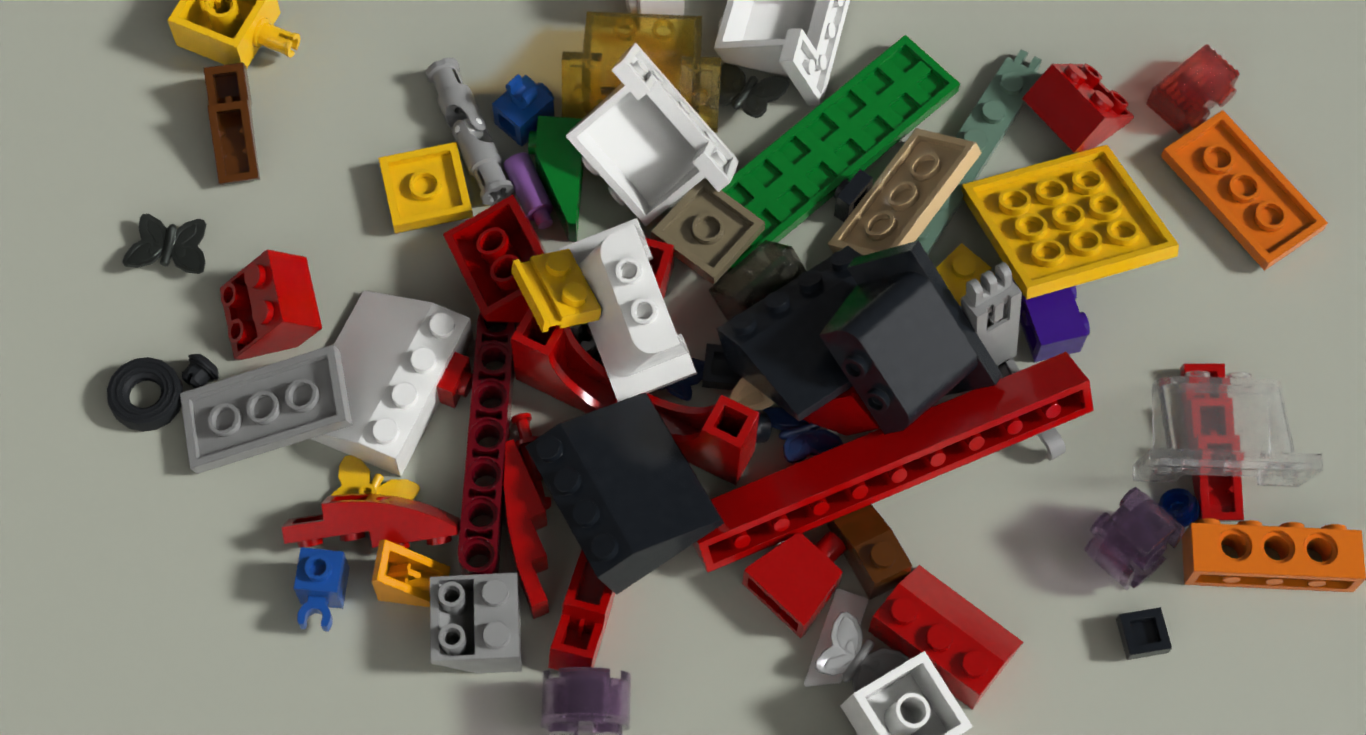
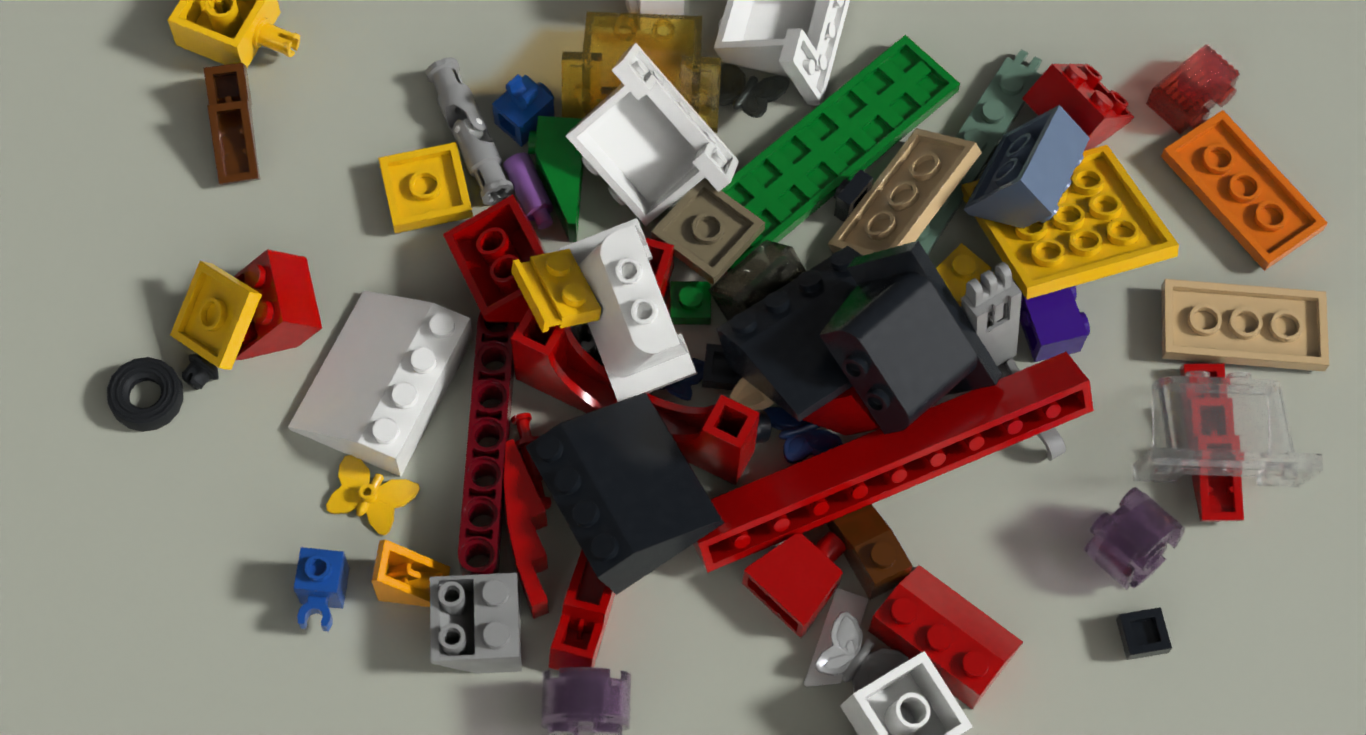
(168, 242): pearl dark grey piece -> none
(215, 315): none -> yellow plate
(265, 409): light grey plate -> none
(382, 515): red slope -> none
(455, 380): red plate -> none
(690, 302): none -> green plate
(1029, 171): none -> sand blue slope
(1181, 505): clear blue plate -> none
(1209, 566): orange brick -> none
(1244, 325): none -> tan plate

